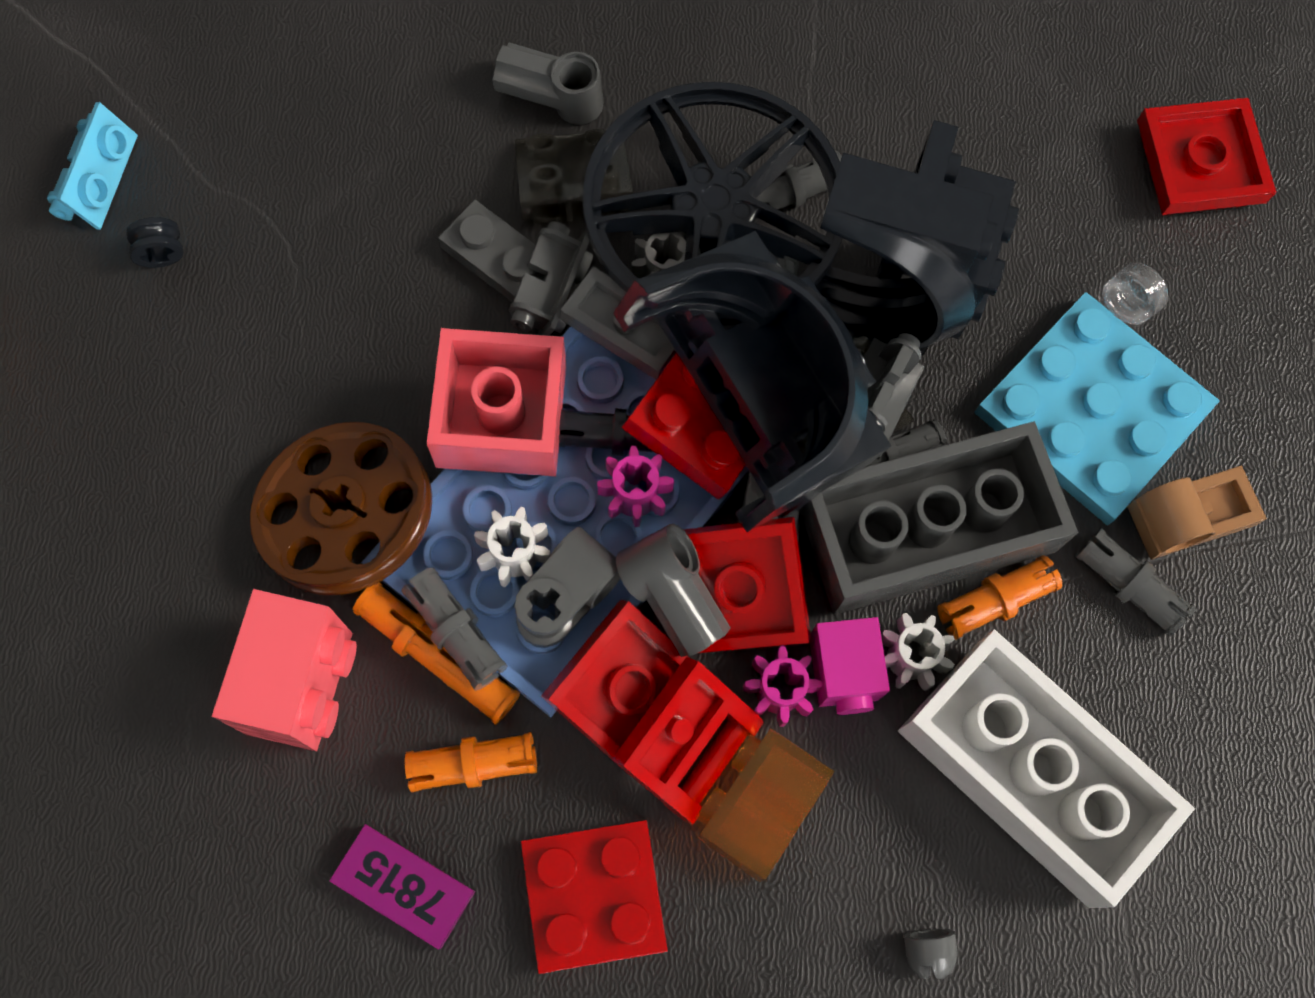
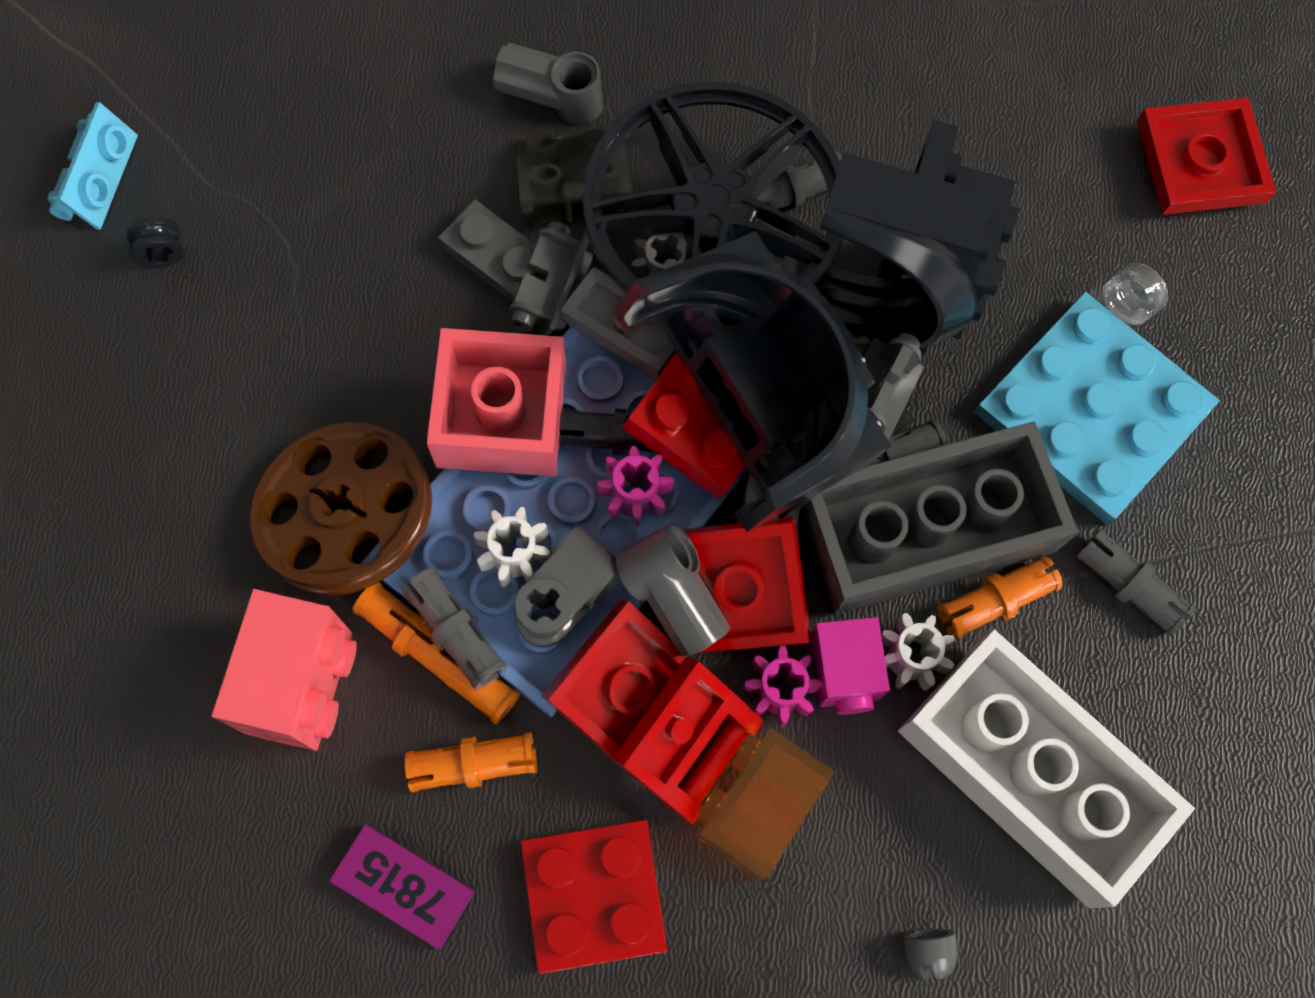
(1195, 511): medium nougat plate -> none

